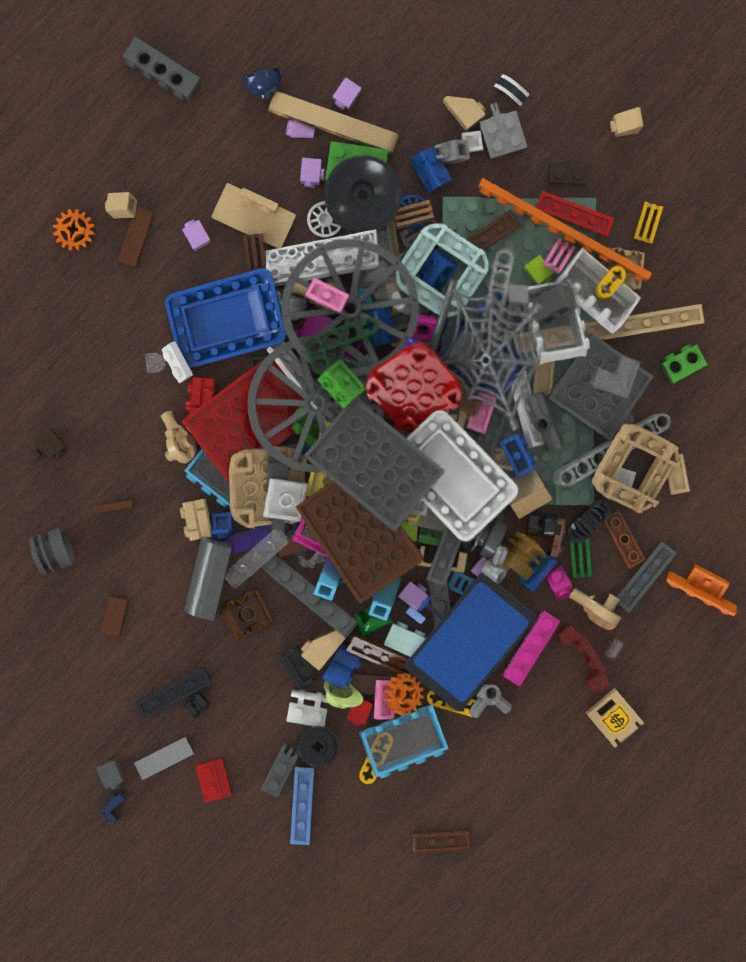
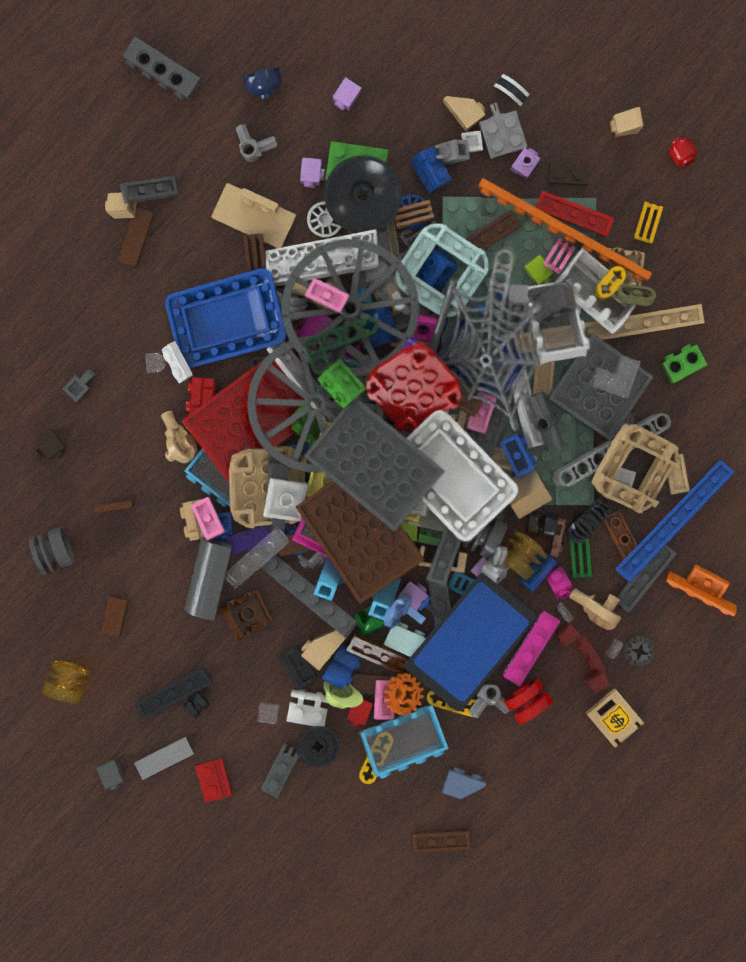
(65, 684): none -> clear yellow wheel
(75, 221): orange gear -> none
(78, 387): none -> dark grey plate
(113, 801): dark blue bracket -> none
(149, 189): none -> dark grey tile
(196, 234): lavender brick -> none
(208, 518): none -> bright pink plate
(247, 142): none -> light grey axle
(268, 713): none -> clear tile
(297, 129): lavender cone -> none
(302, 805): medium blue plate -> none
(333, 122): tan beam -> none
(399, 608): none -> medium blue tile
(460, 784): none -> sand blue slope
(525, 163): none -> lavender brick
(528, 701): none -> red wheel
(564, 612): none -> clear tile
(631, 656): none -> dark grey gear
(636, 294): none -> olive plate
(674, 521): none -> blue plate
(683, 152): none -> red head

